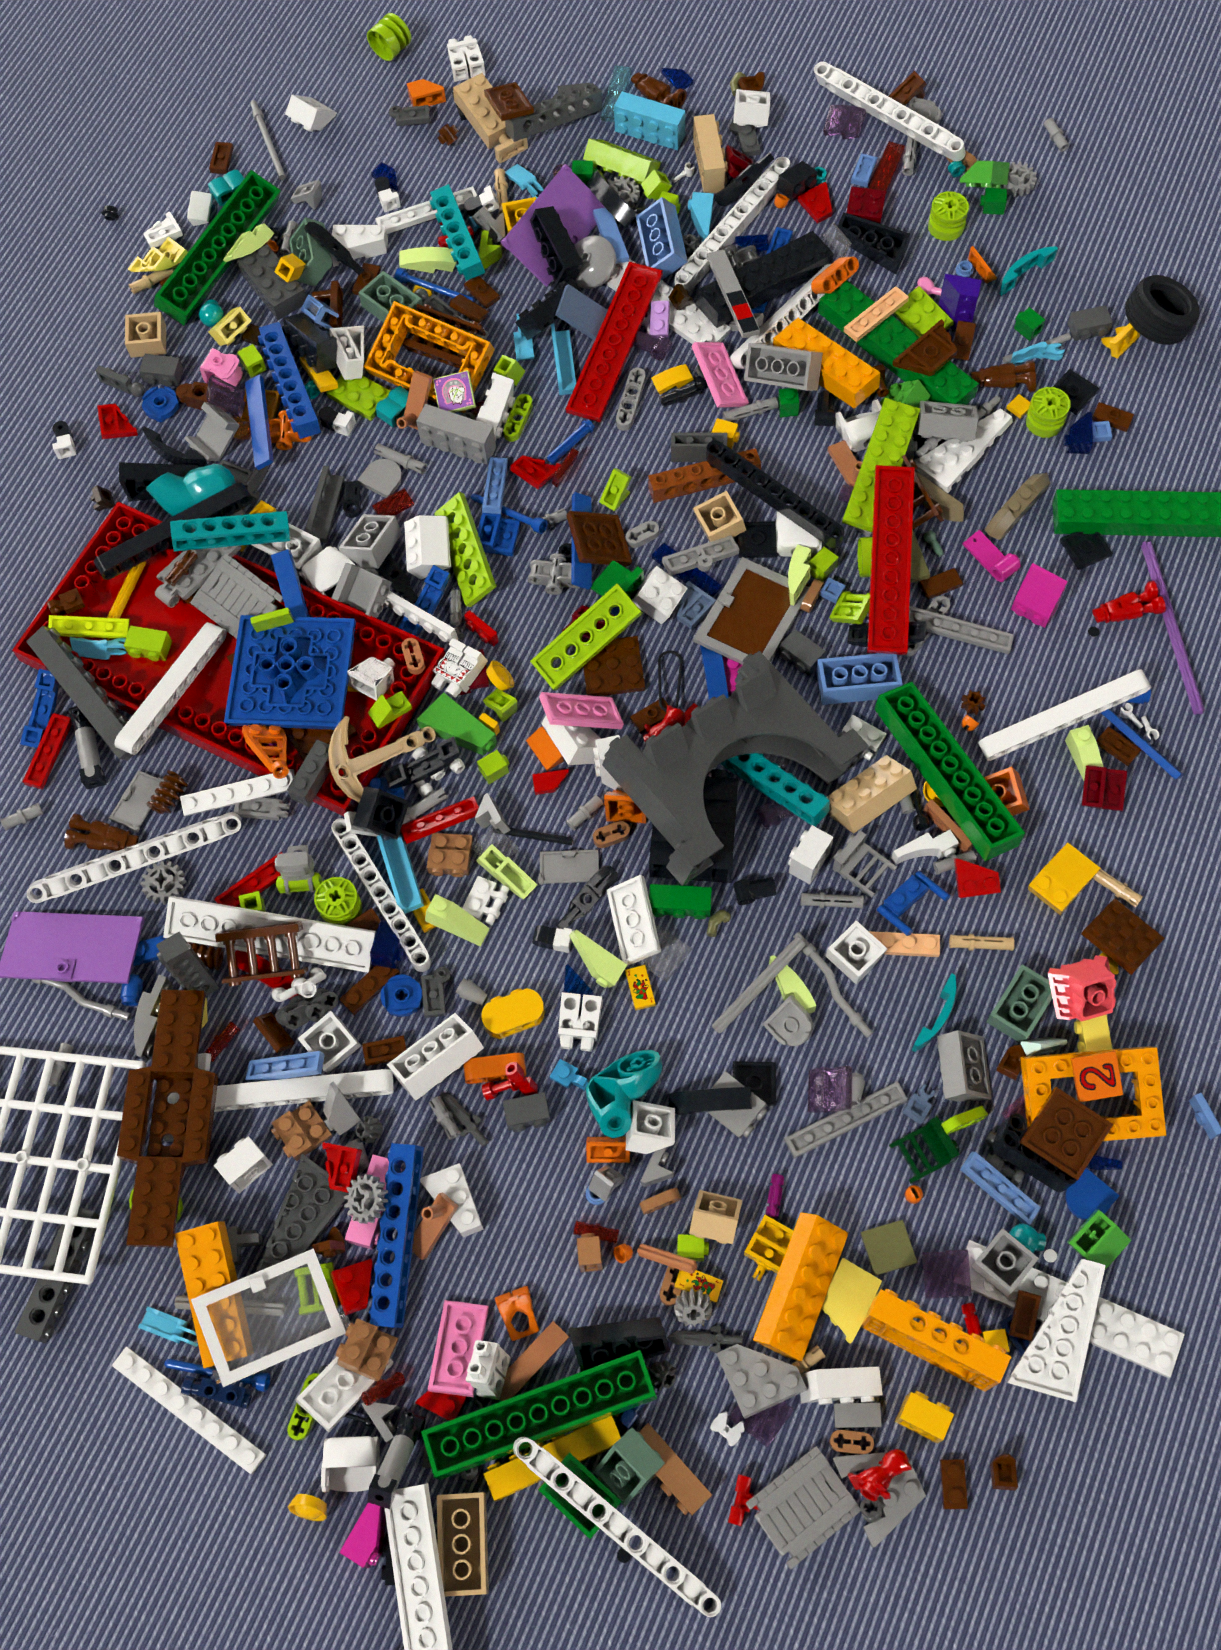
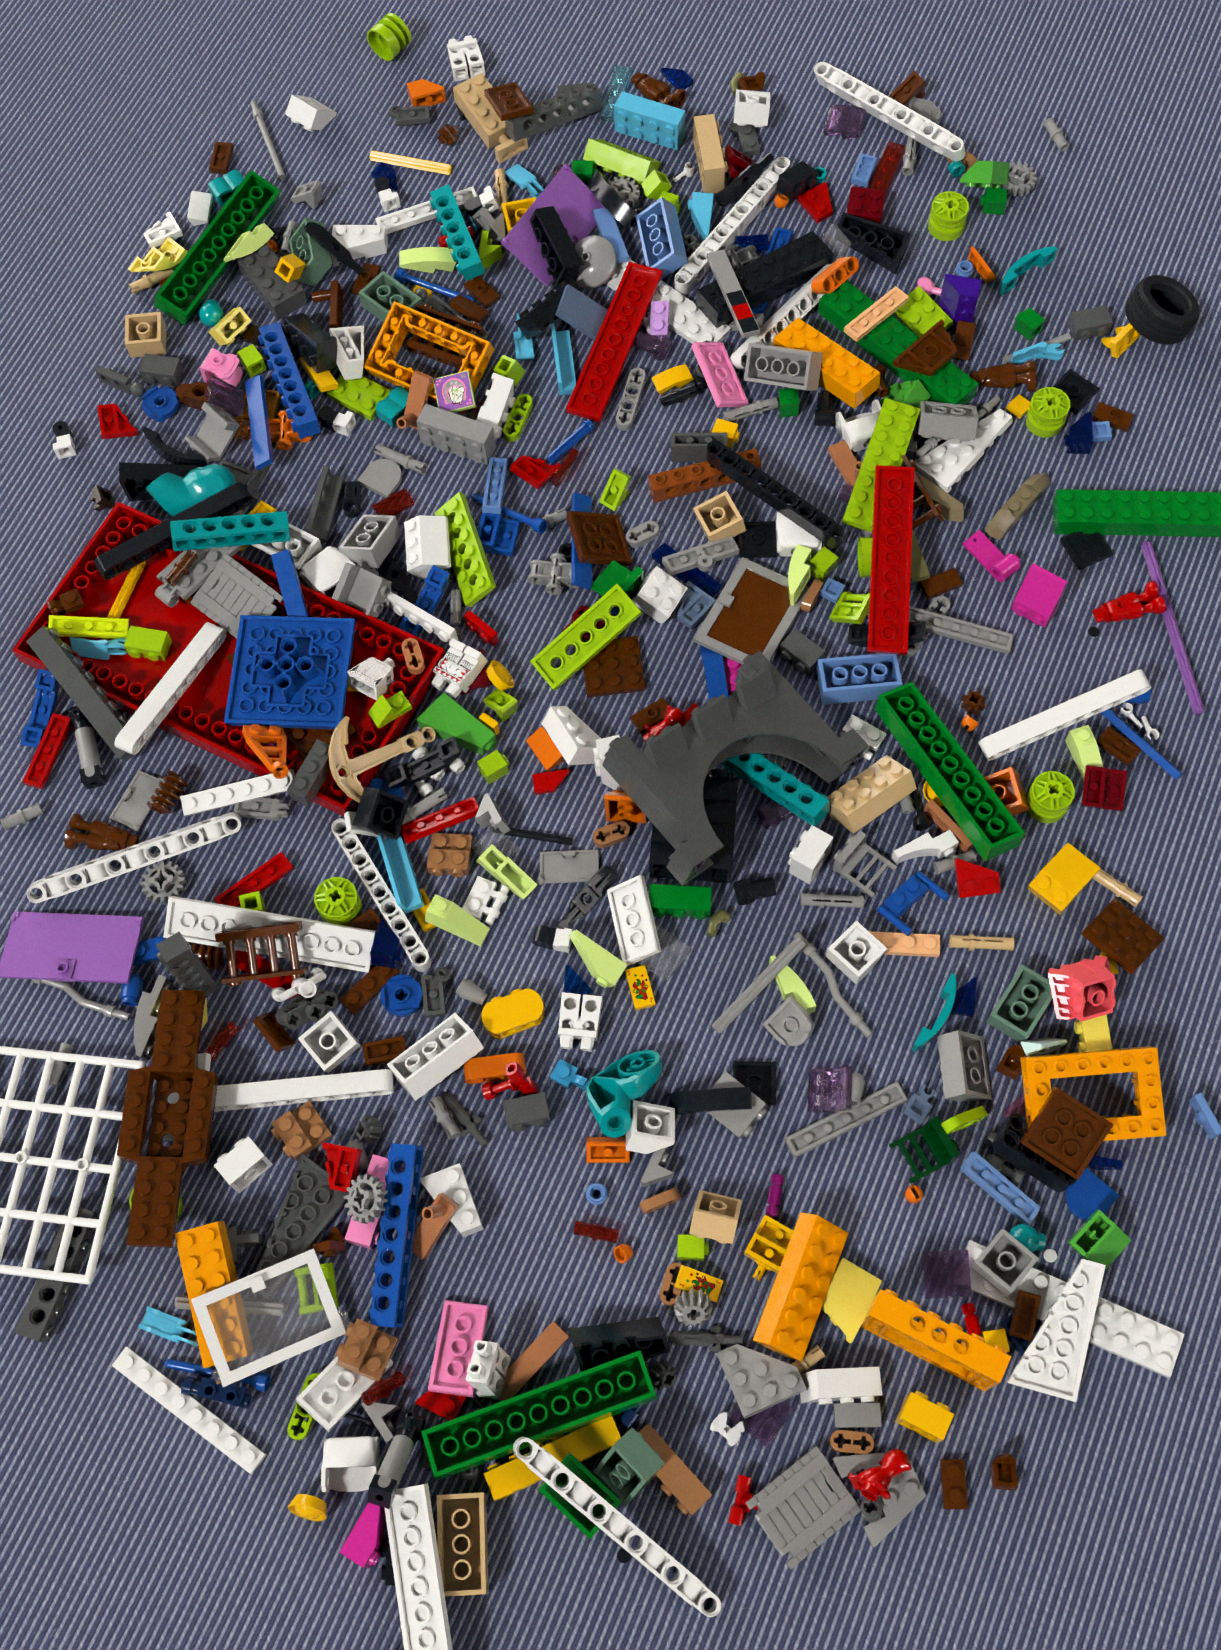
(110, 212): black plate -> none
(272, 619): lime tile -> none
(285, 1067): medium blue plate -> none
(296, 871): light grey piece -> none
(316, 309): medium blue window -> none
(339, 1111): light grey slope -> none
(353, 1285): red wing -> none
(410, 162): none -> yellow axle
(519, 1301): orange piece -> none
(581, 710): bright pink tile -> none
(584, 812): light grey pin -> none
(589, 1253): medium nougat brick -> none
(605, 1181): light grey slope -> none
(659, 678): black piece -> none
(667, 1258): nougat axle -> none
(679, 297): dark brown tile -> none
(888, 1248): olive tile -> none
(930, 538): sand green piece -> none
(965, 999): none -> clear blue tile
(1046, 806): none -> lime wheel
(1096, 1076): orange tile -> none

